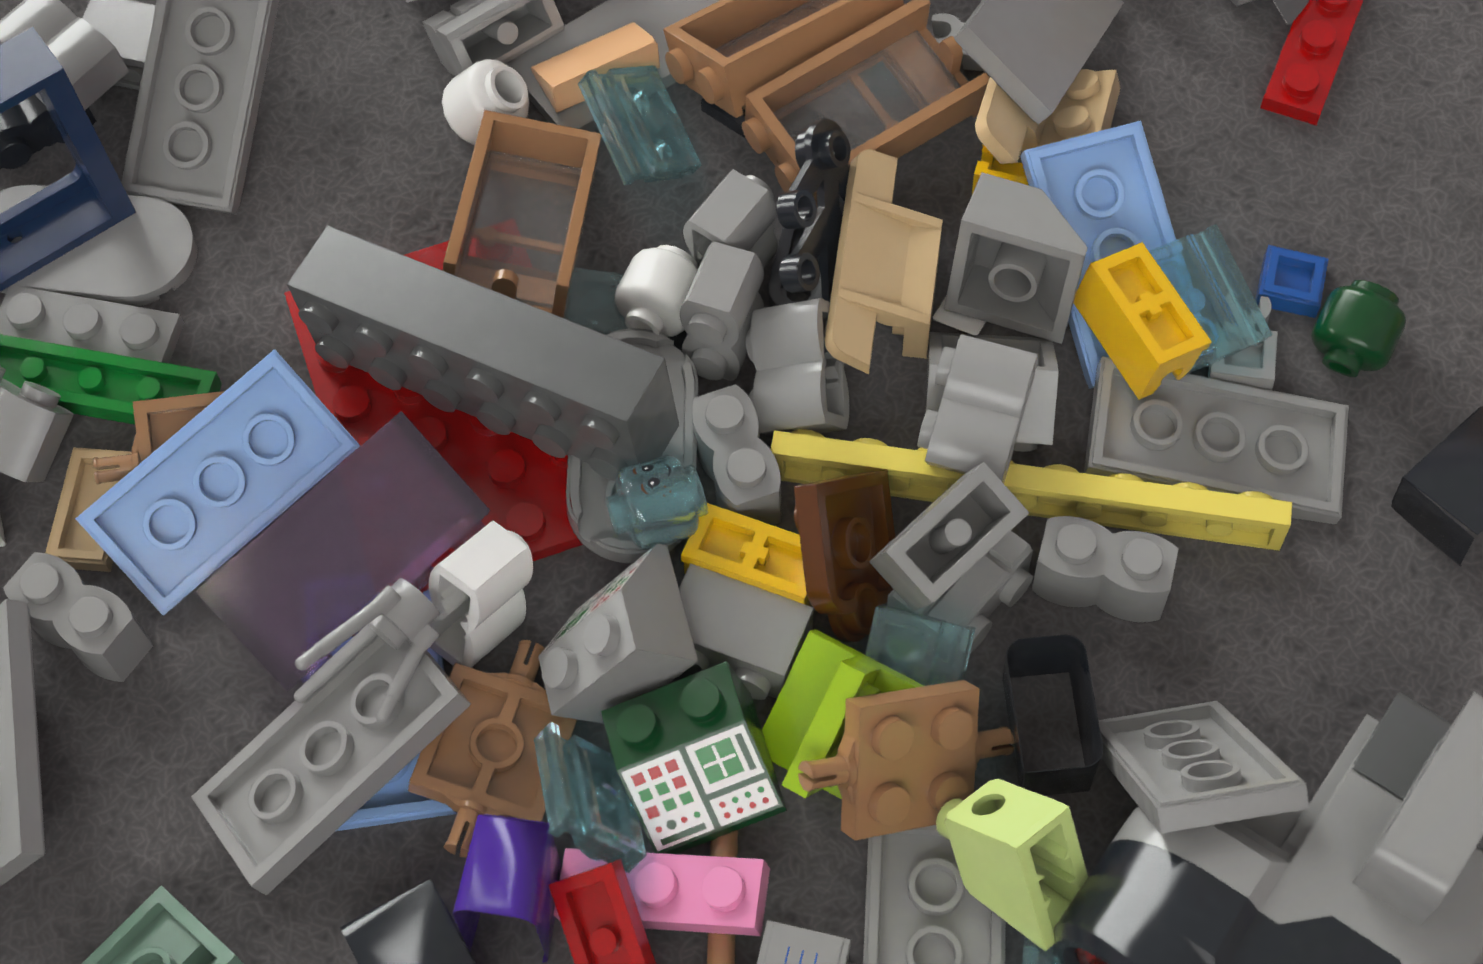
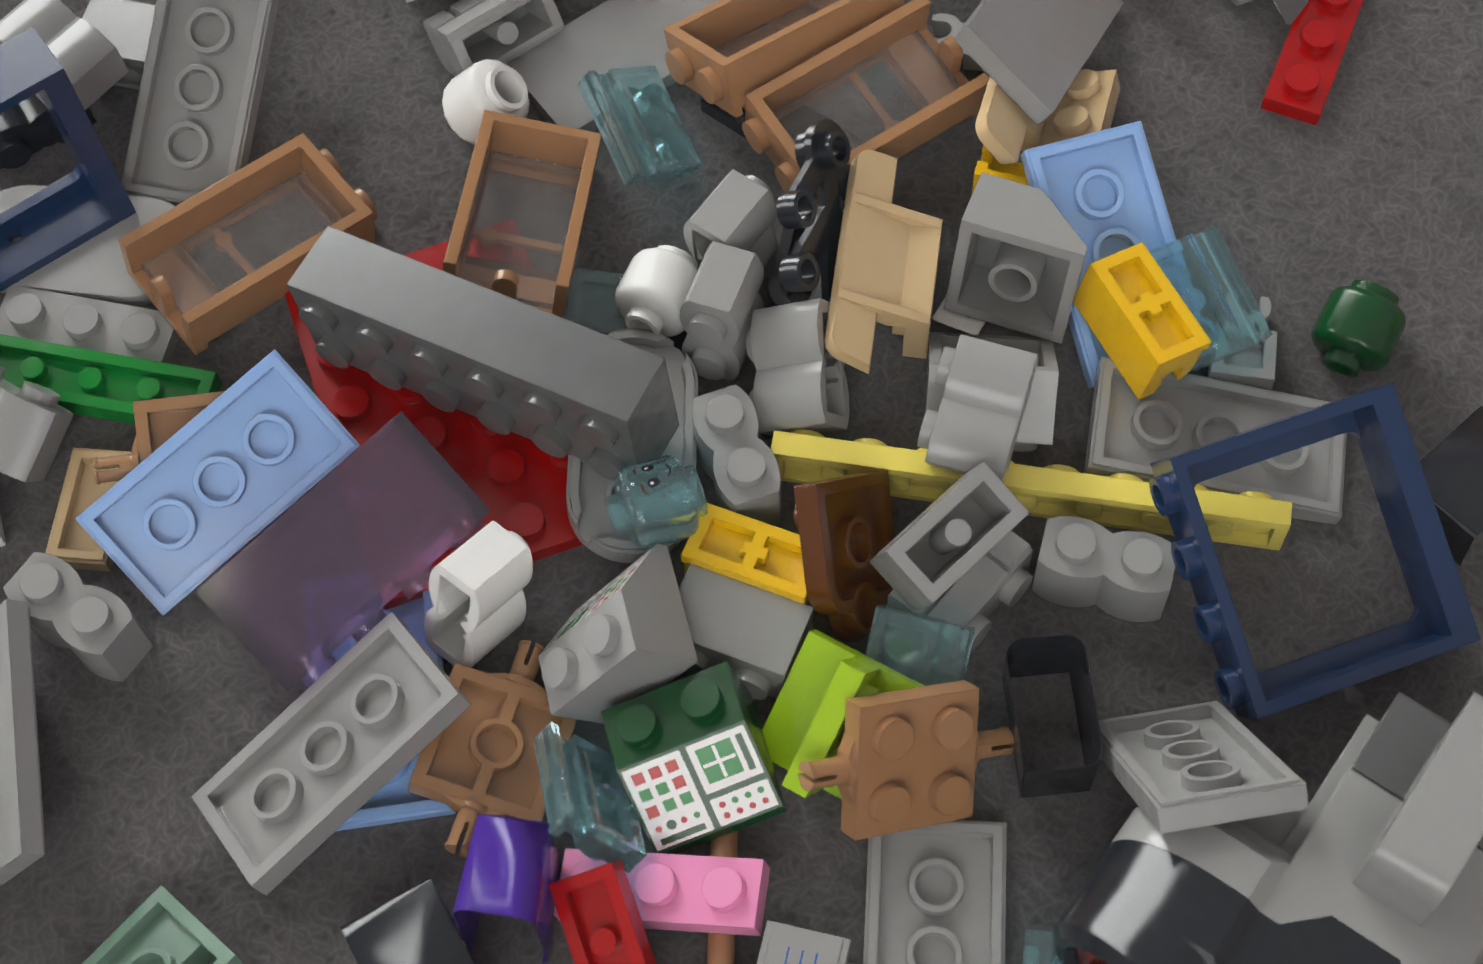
(243, 239): none -> door
(395, 615): light grey plant -> none
(617, 49): light nougat slope -> none
(1016, 855): yellowish green torso -> none
(1292, 281): blue tile -> none
(1441, 608): none -> dark blue piece

